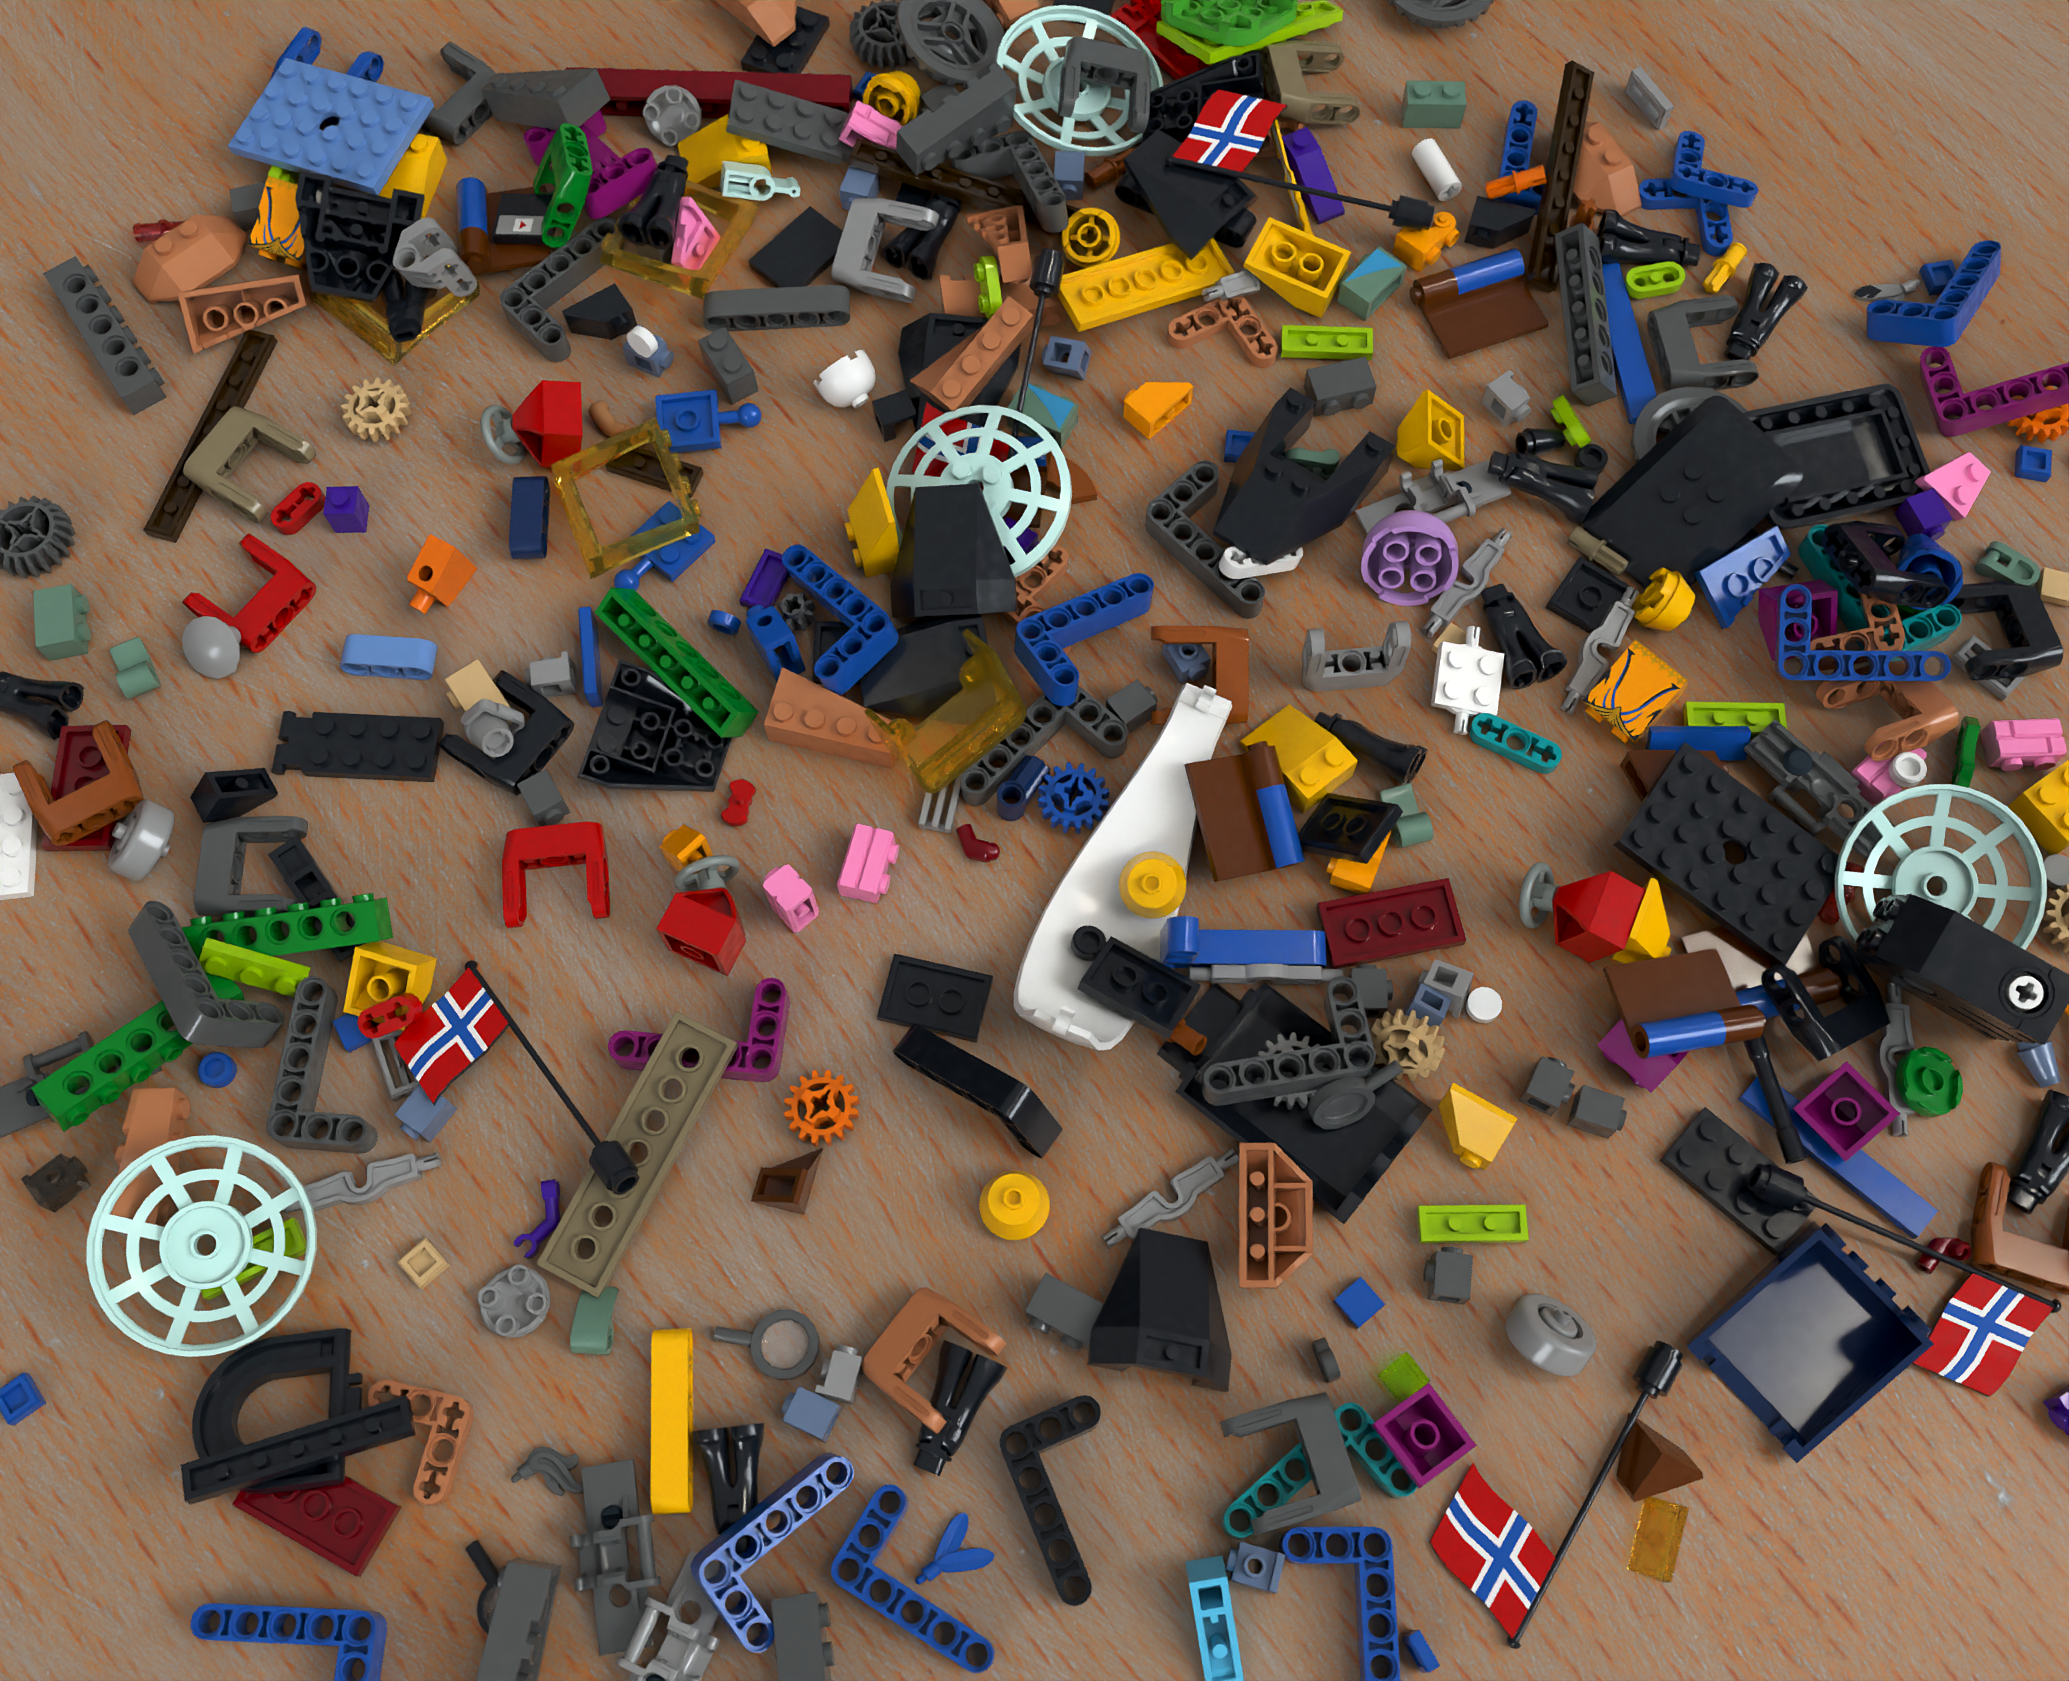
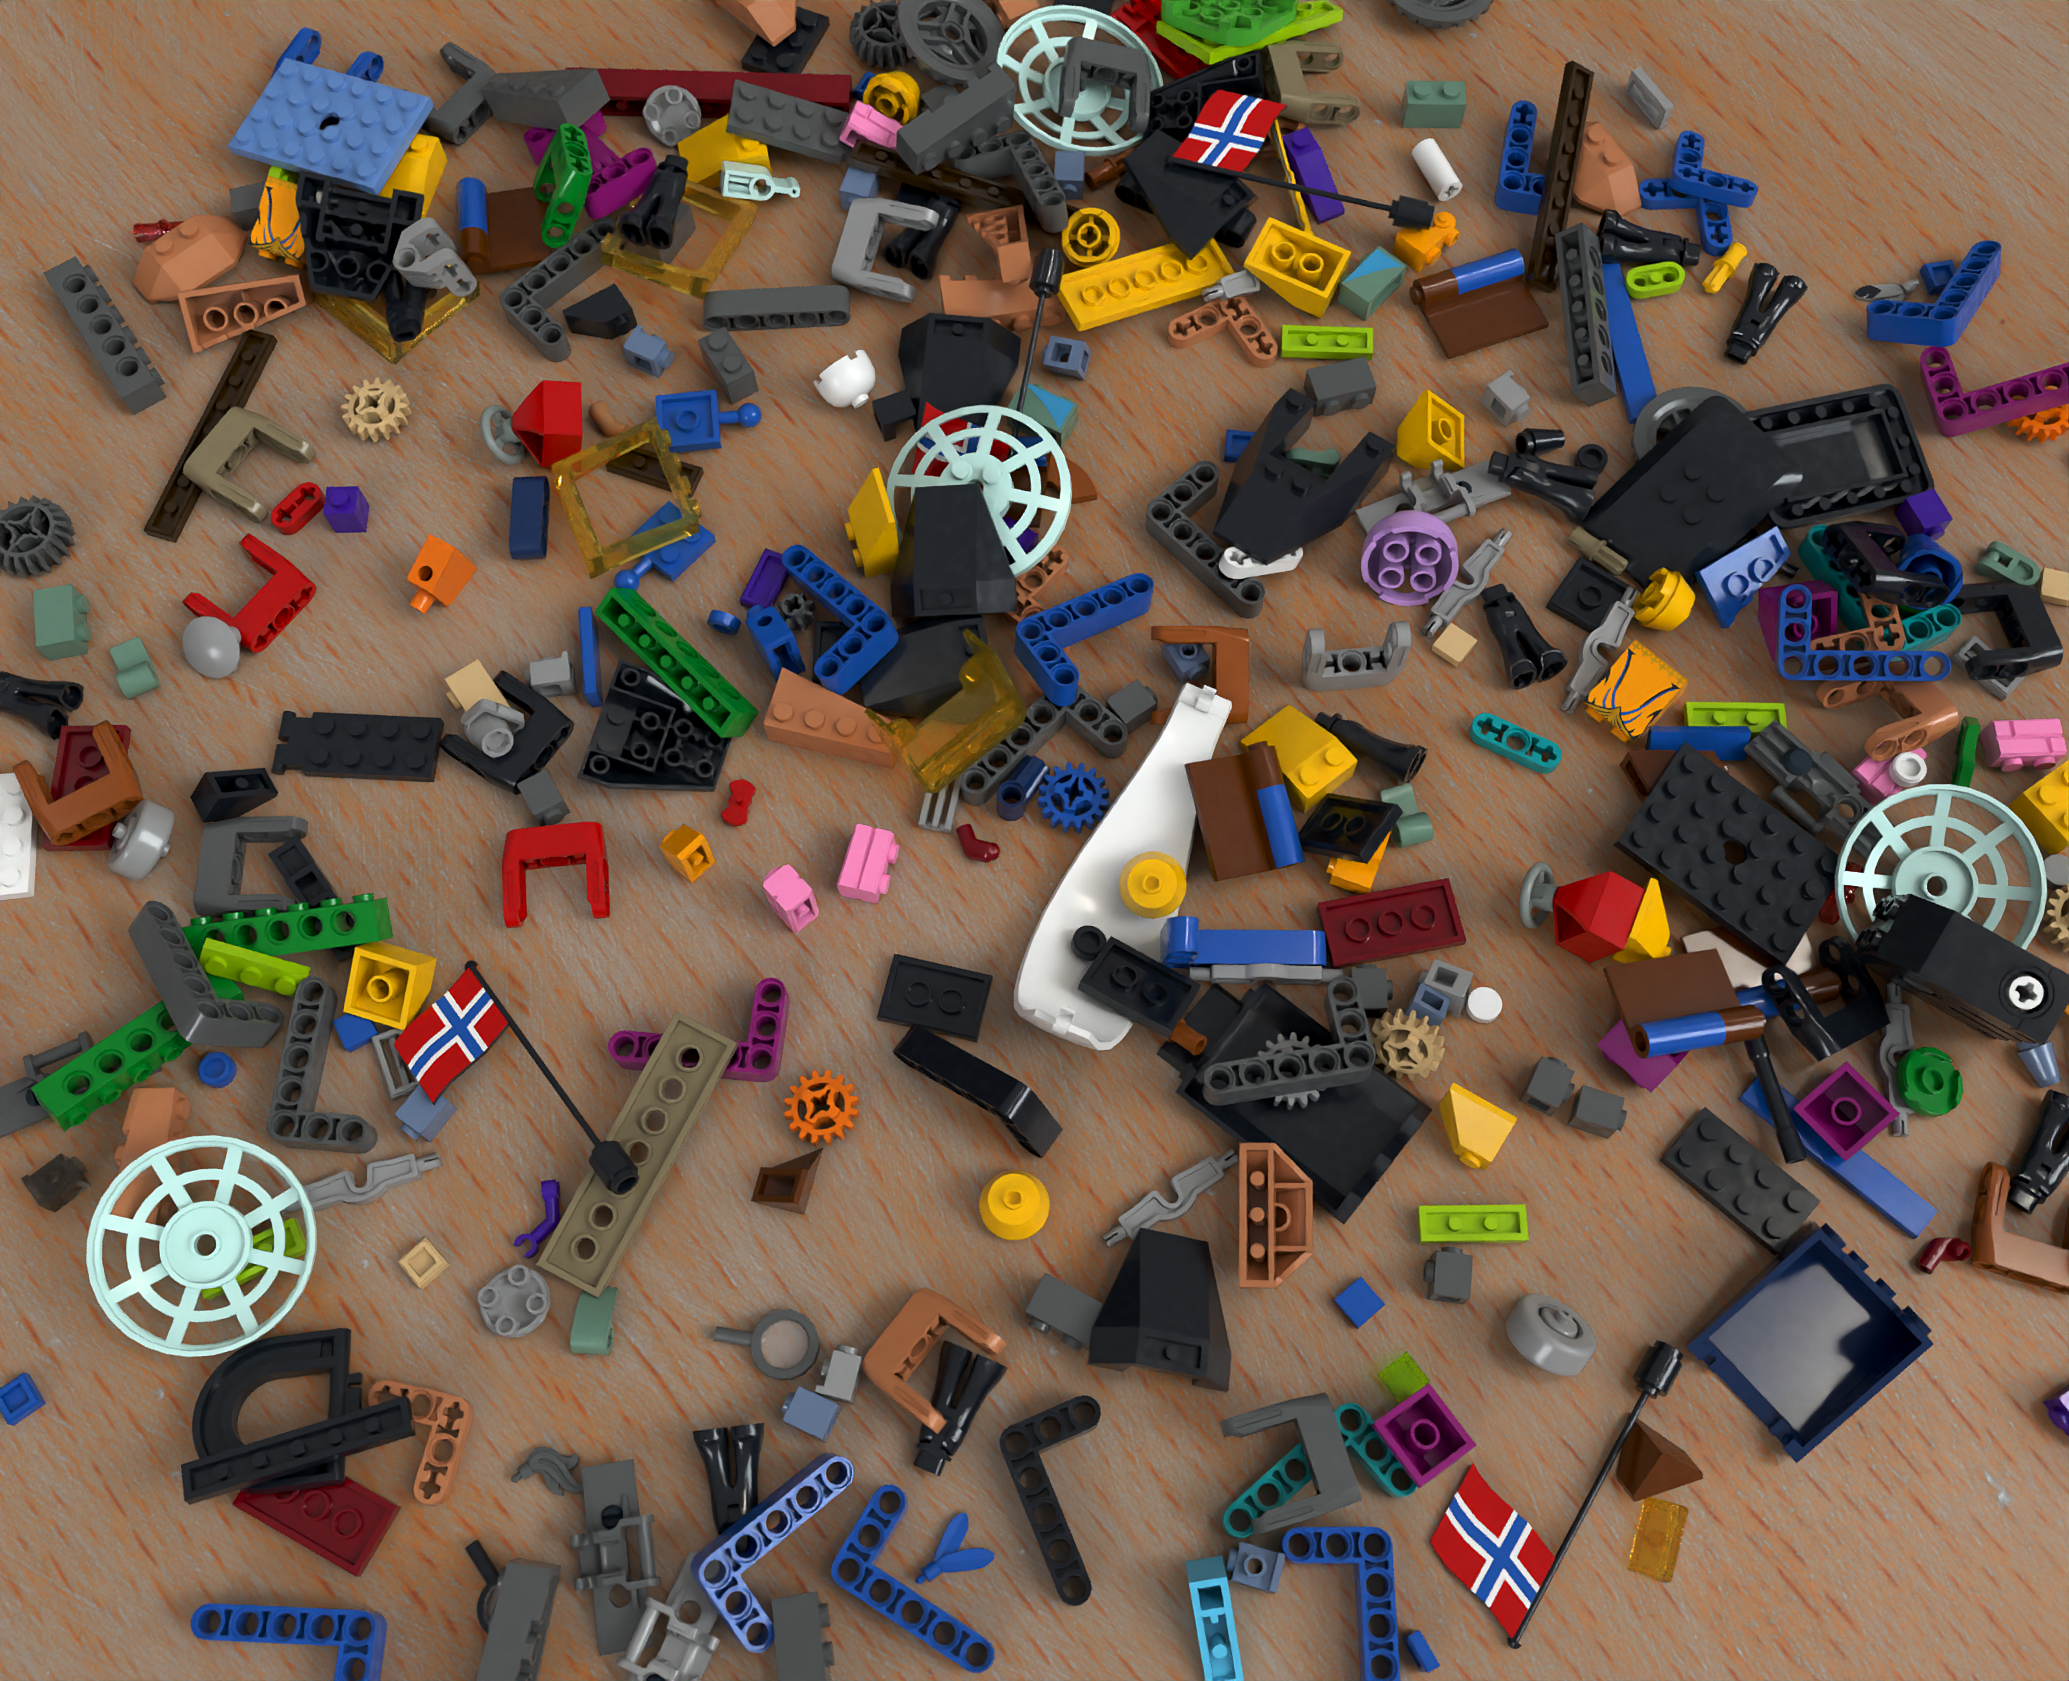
(388, 657): medium blue beam -> none
(392, 1021): red beam -> none
(521, 218): black tile -> none
(642, 341): white tile -> none
(672, 1421): yellow beam -> none
(693, 236): bright pink wing -> none
(704, 918): red piece -> none
(798, 251): black tile -> none
(970, 365): nougat wedge -> none
(987, 274): lime plate -> none
(1156, 405): light orange slope -> none
(1326, 1360): dark grey tile -> none
(1348, 1098): dark grey piece -> none
(1467, 679): white plate -> none
(1497, 223): black slope -> none
(1515, 182): orange axle -> none
(1565, 414): lime plate -> none
(1585, 214): dark orange axle -> none
(1676, 350): dark grey connector -> none
(1957, 483): bright pink wing -> none
(1980, 1324): flag -> none
(2033, 463): blue tile -> none

